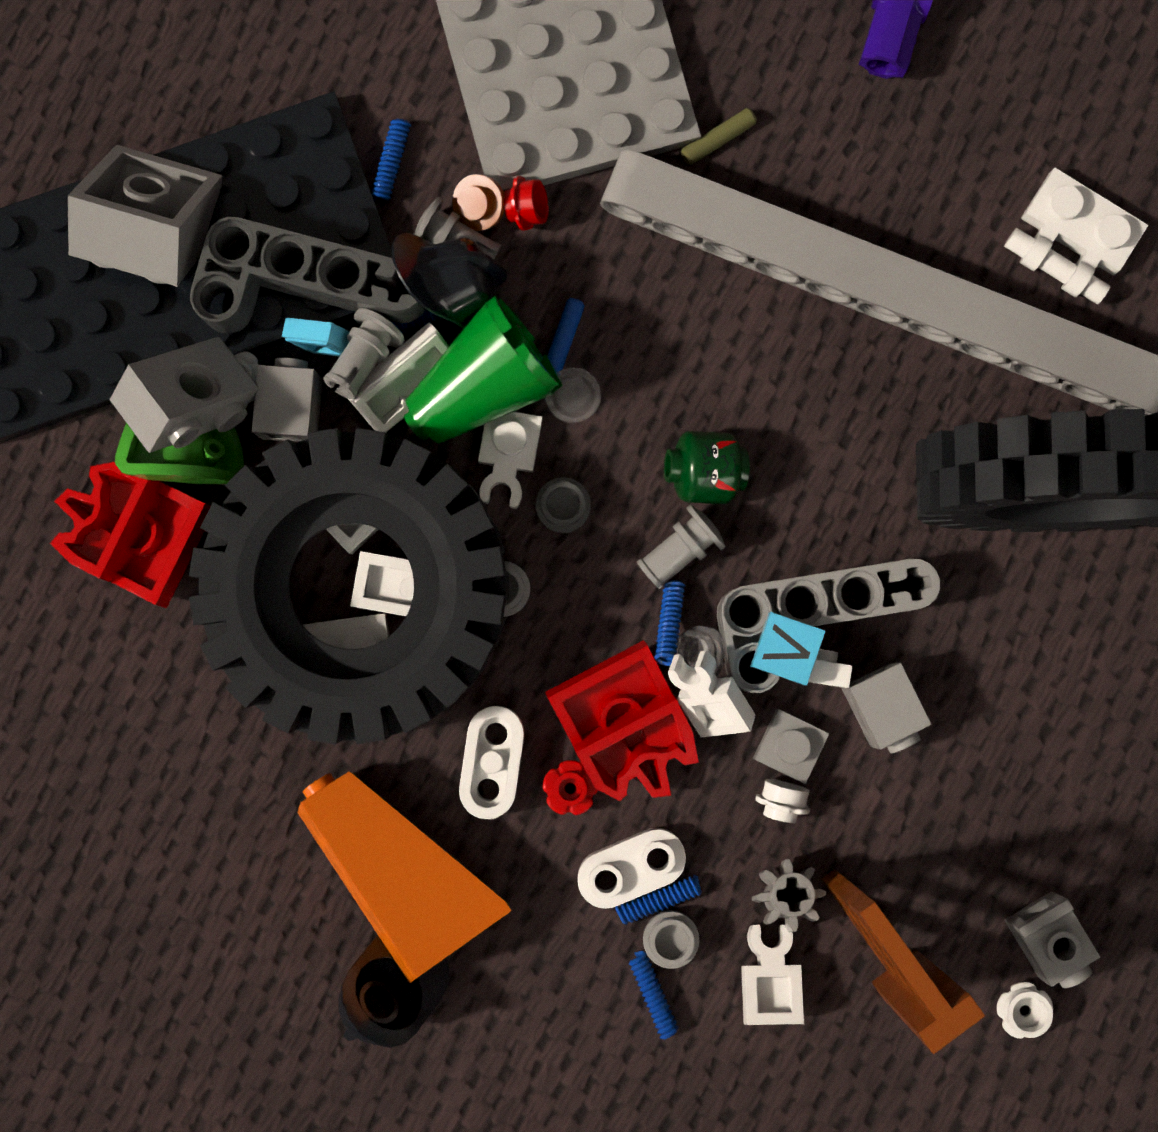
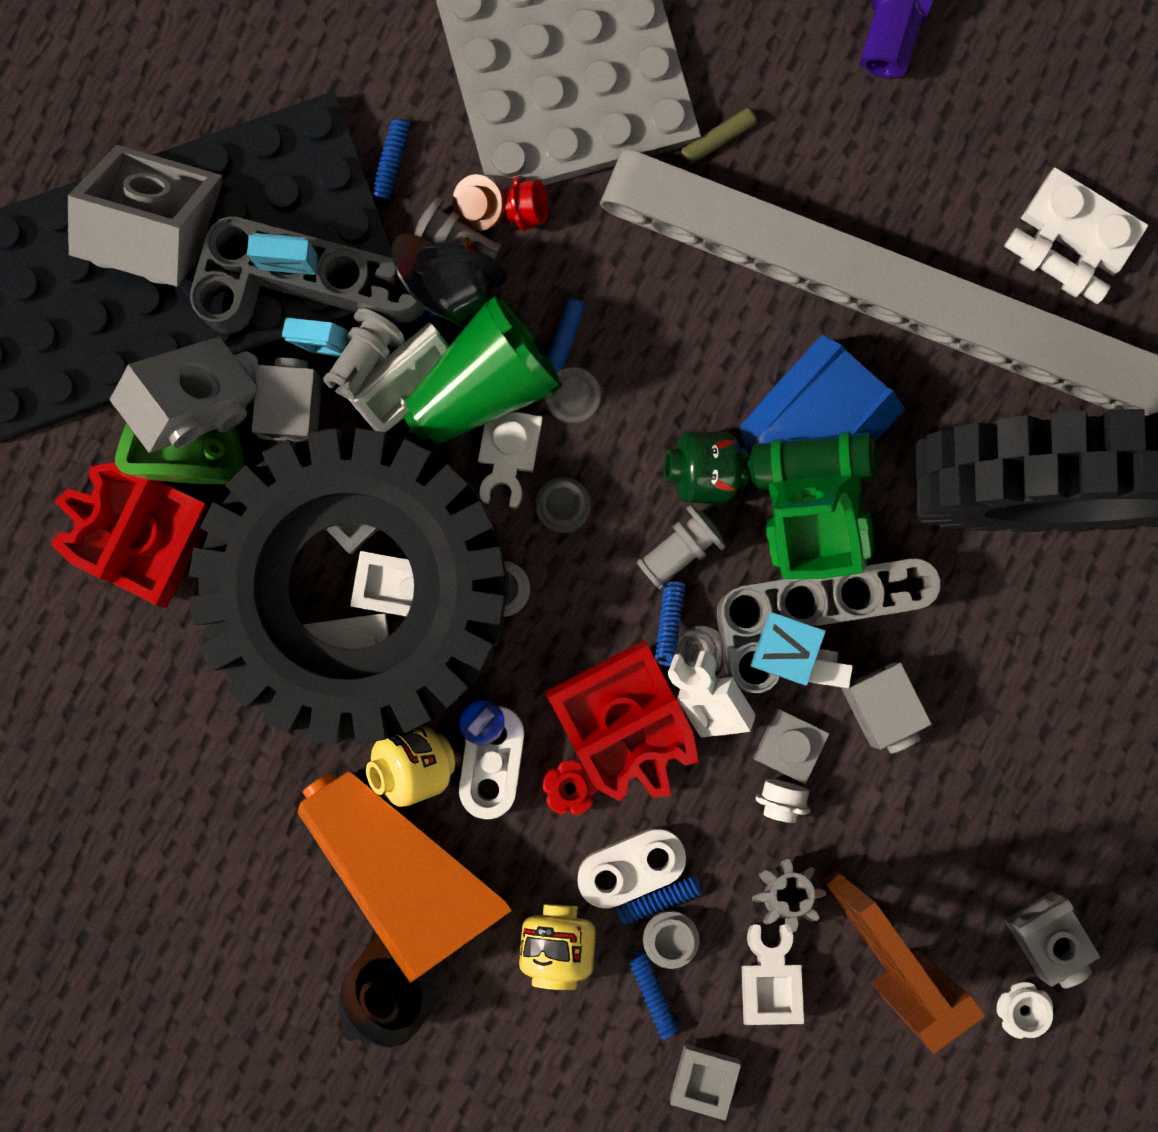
(282, 253): none -> medium azure tile
(411, 766): none -> light yellow head
(491, 730): none -> clear blue hinge
(557, 948): none -> light yellow head
(705, 1082): none -> light grey plate
(817, 502): none -> green piece
(823, 397): none -> blue slope

